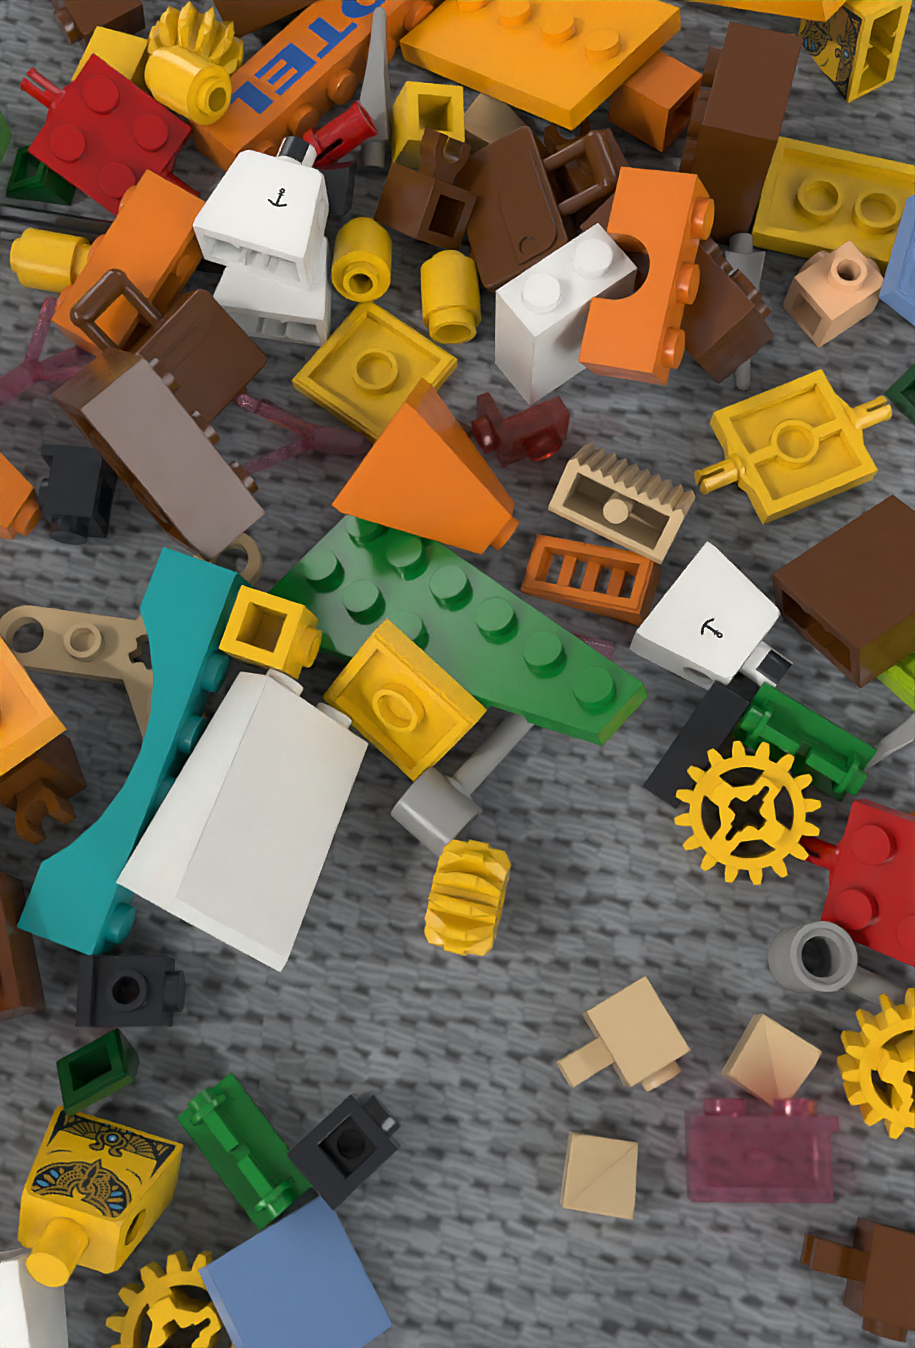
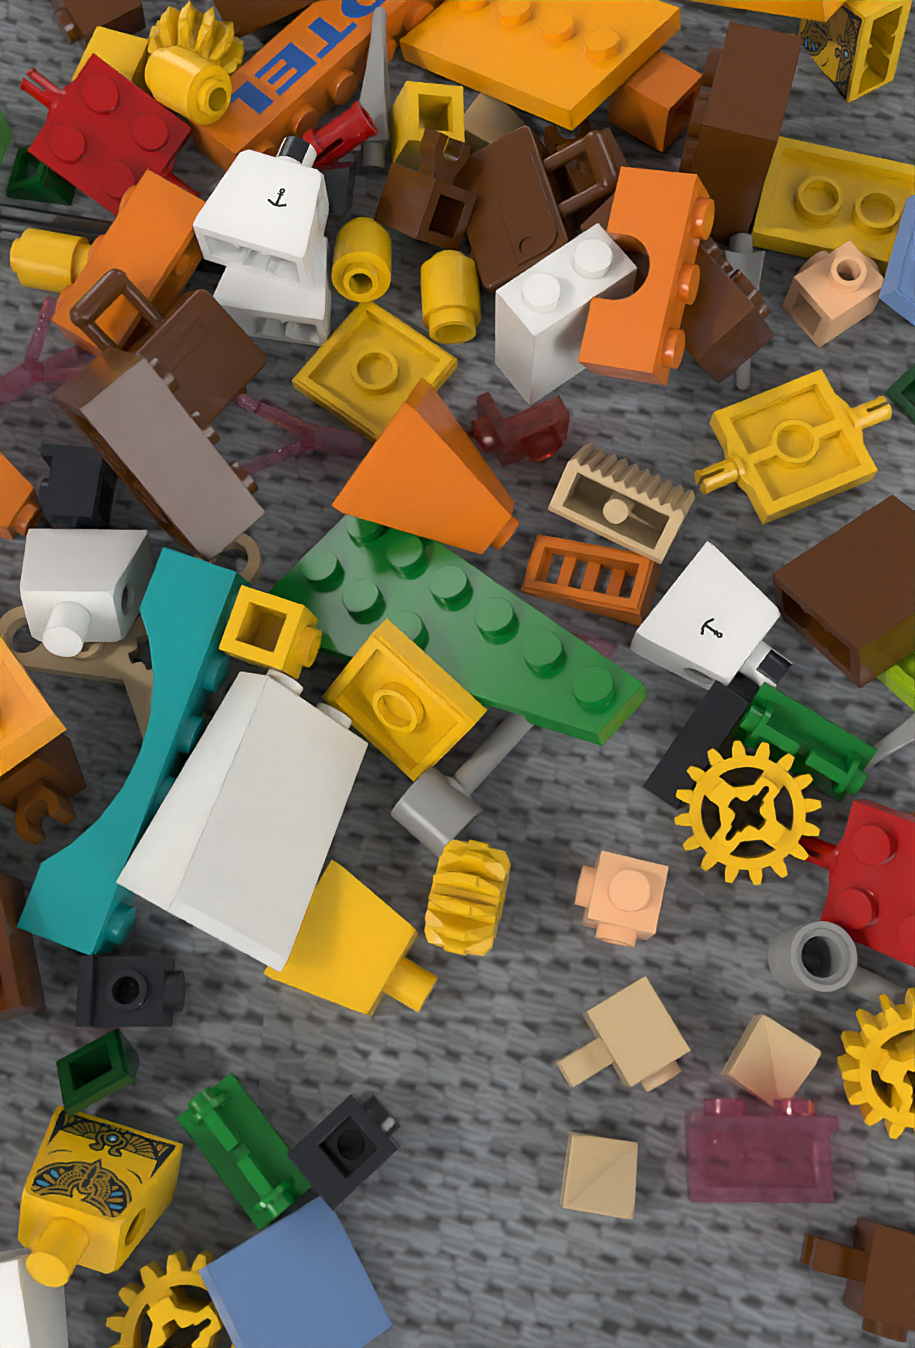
(83, 585): none -> white torso
(354, 949): none -> yellow torso
(621, 898): none -> light nougat brick

